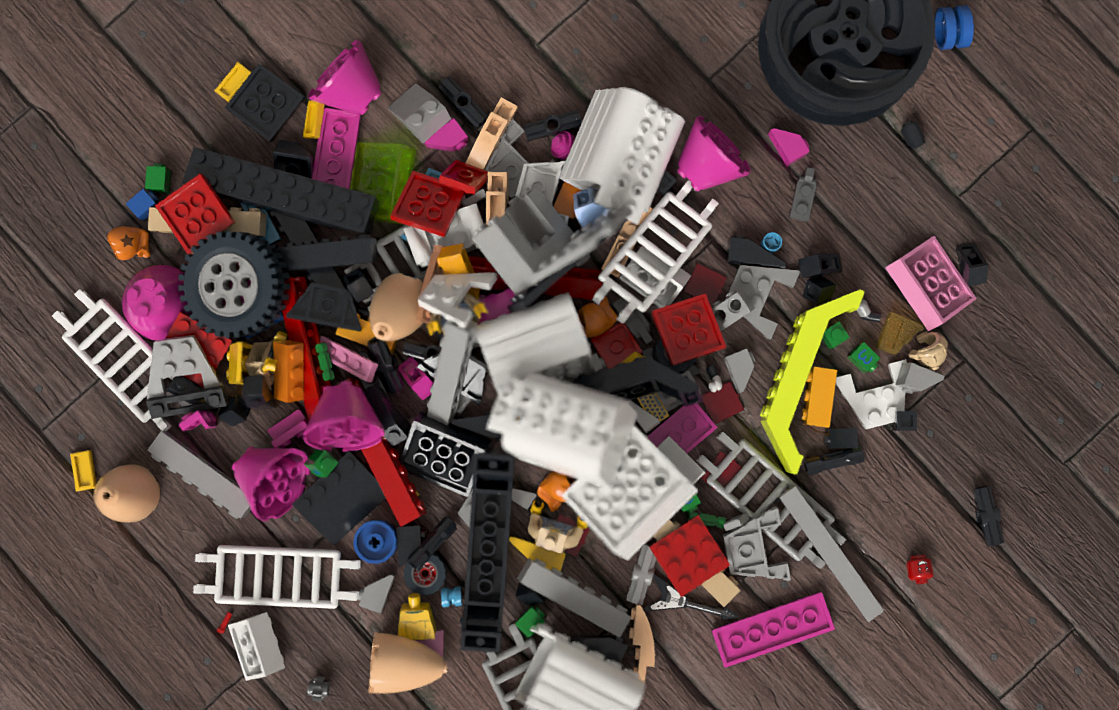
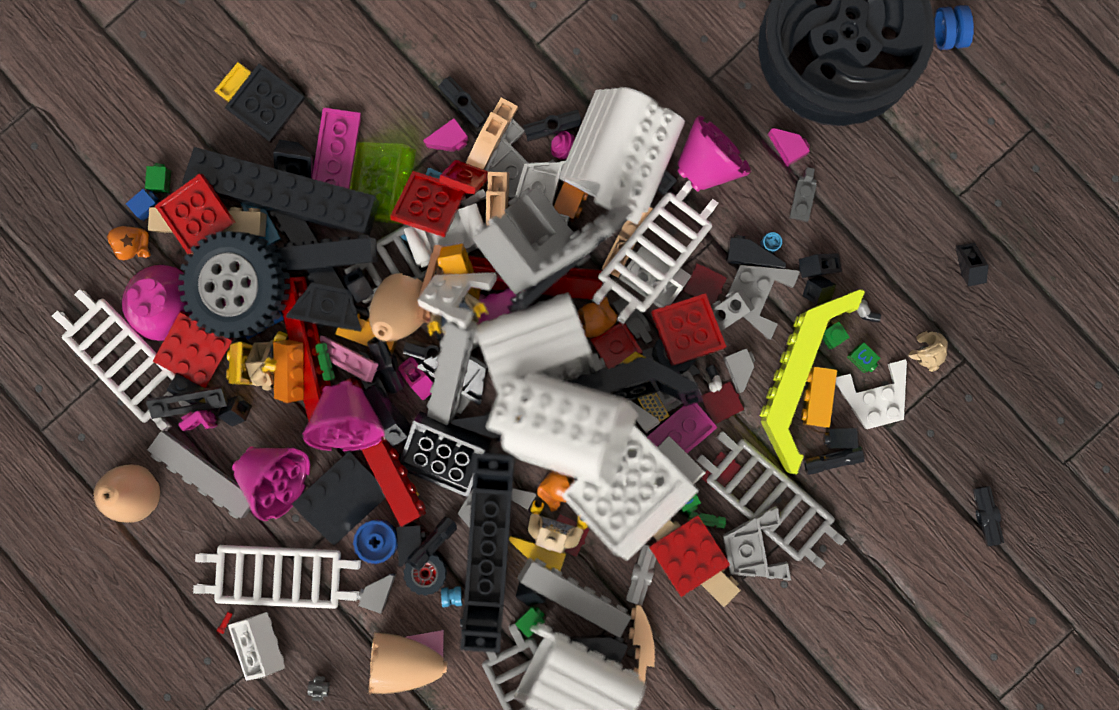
(83, 470): yellow tile -> none
(178, 358): light grey wing -> none
(257, 393): black slope -> none
(287, 428): dark pink bracket -> none
(313, 120): yellow tile -> none
(321, 463): green brick -> none
(348, 82): dark pink cone -> none
(416, 619): yellow torso -> none
(420, 112): light grey slope -> none
(586, 208): light blue slope -> none
(672, 600): piece -> none
(736, 521): light grey tile -> none
(772, 629): dark pink plate -> none
(831, 553): light grey tile -> none
(896, 333): clear yellow wing -> none
(905, 421): black panel -> none
(913, 134): black brick -> none
(916, 378): light grey slope -> none
(919, 569): red head -> none
(931, 283): bright pink slope -> none

